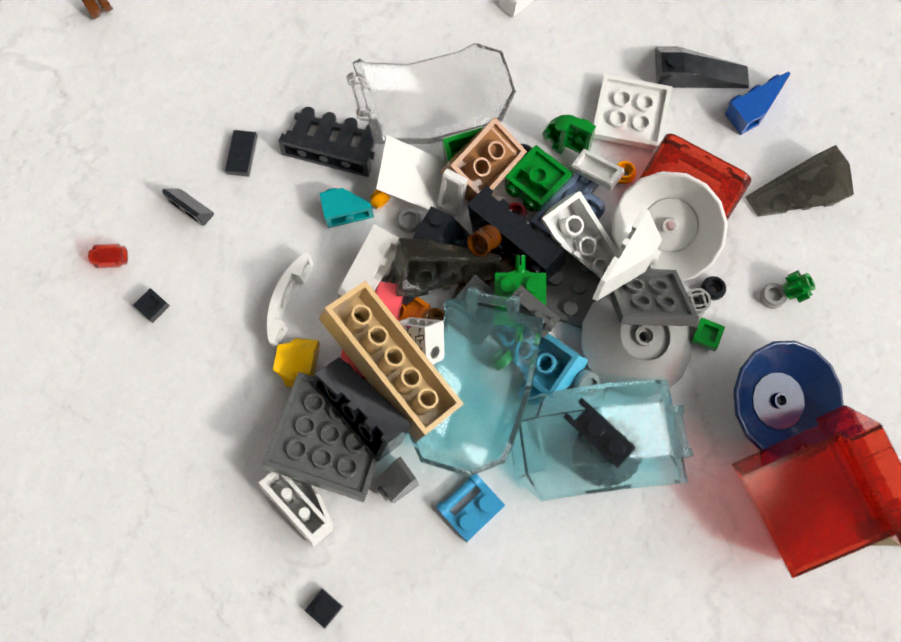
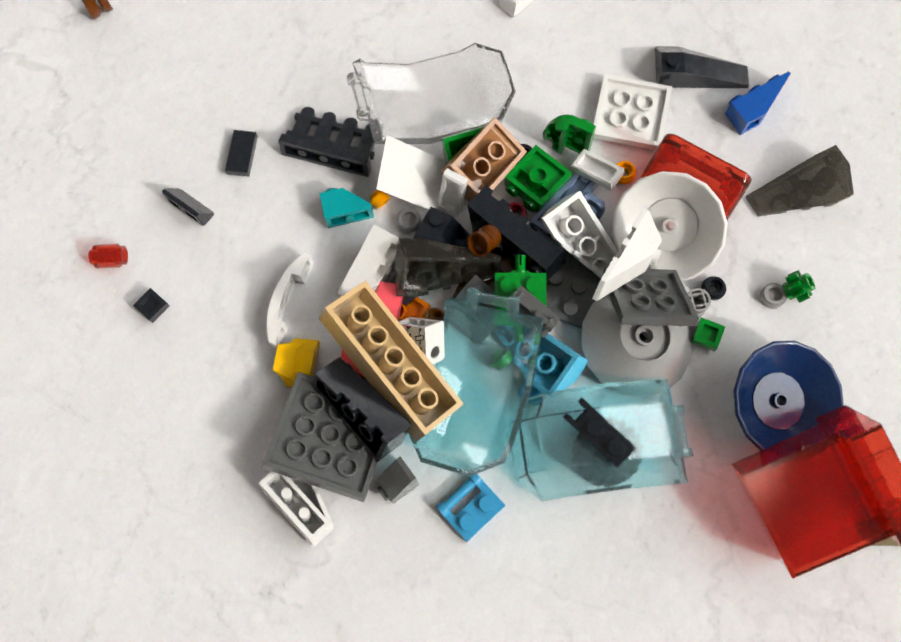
(324, 608): black plate -> none
(586, 378): light grey tile -> none

